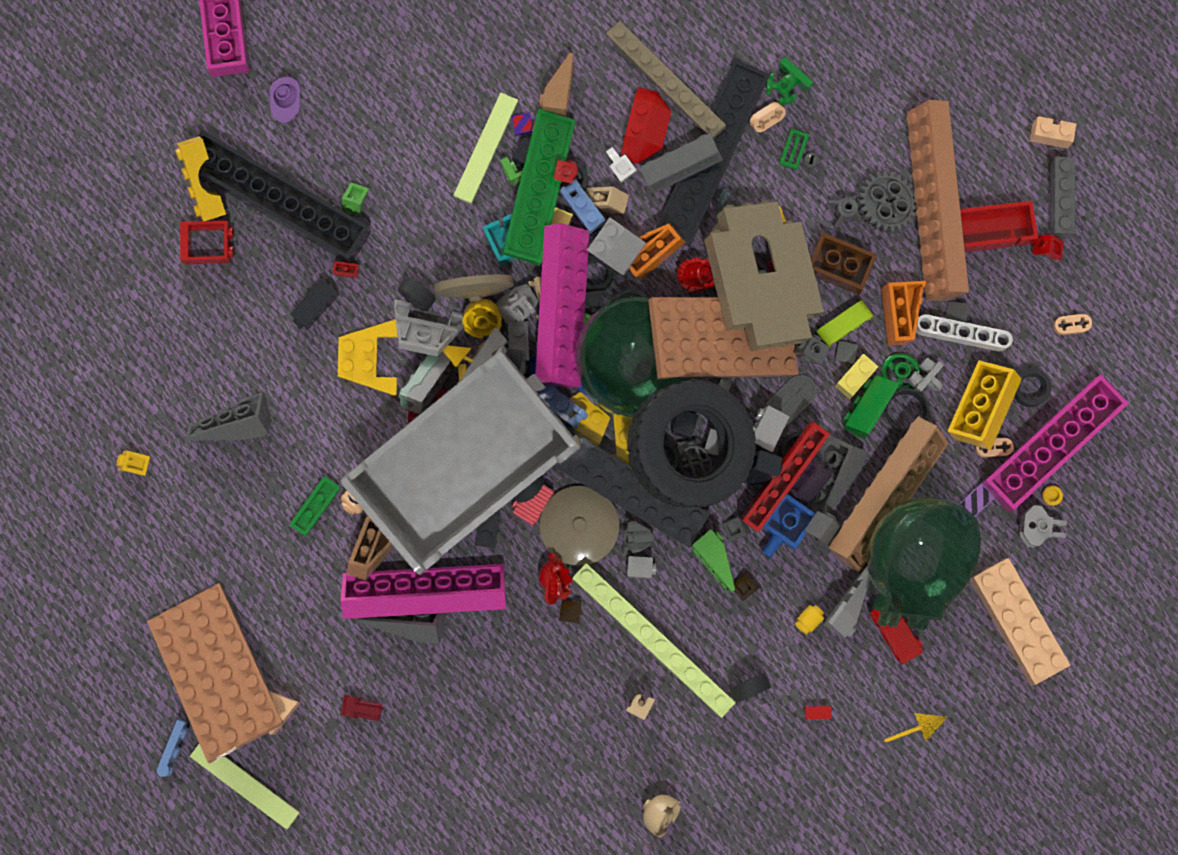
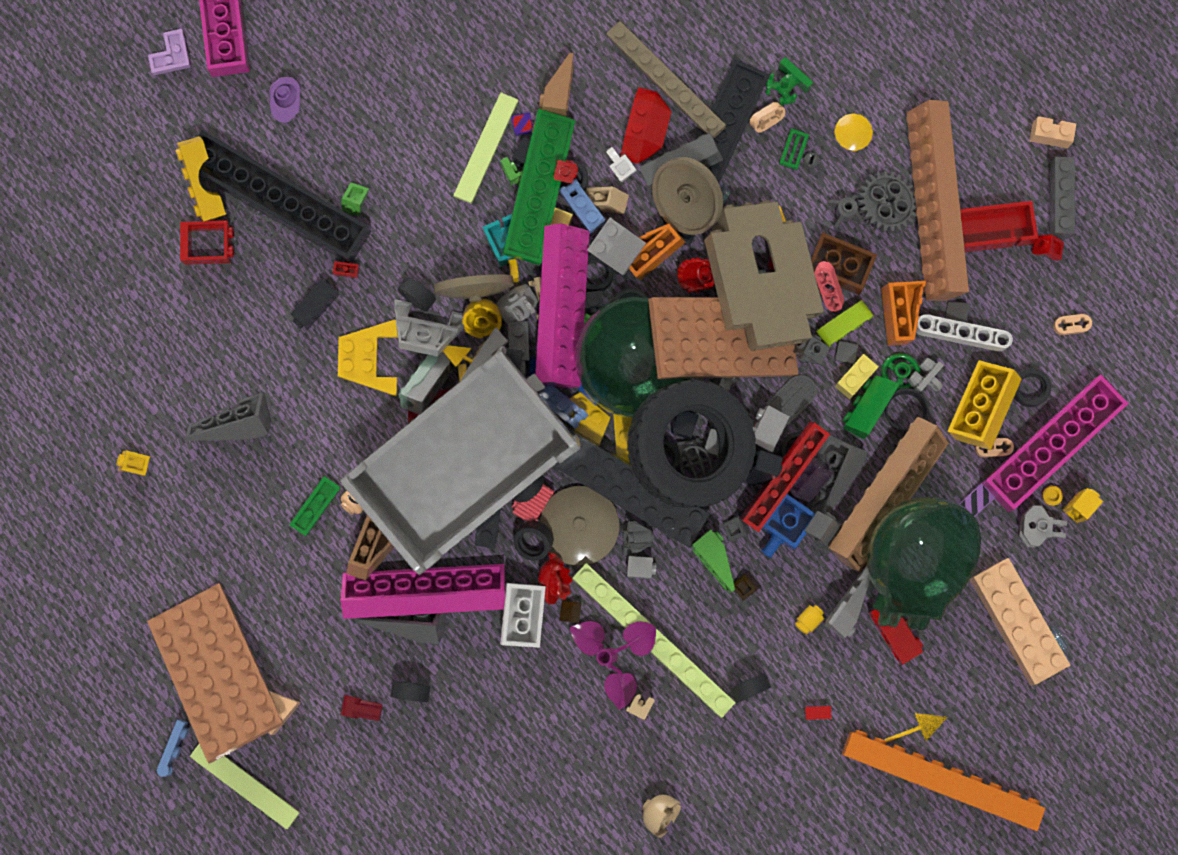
(174, 58): none -> lavender plate
(410, 691): none -> black tyre
(514, 270): none -> yellow tile
(522, 615): none -> white slope
(539, 529): none -> black tyre
(638, 635): none -> magenta plant
(687, 195): none -> dark tan dish
(827, 294): none -> coral beam
(853, 132): none -> yellow dish
(944, 781): none -> orange brick
(1060, 640): none -> clear light blue tile
(1083, 505): none -> yellow brick

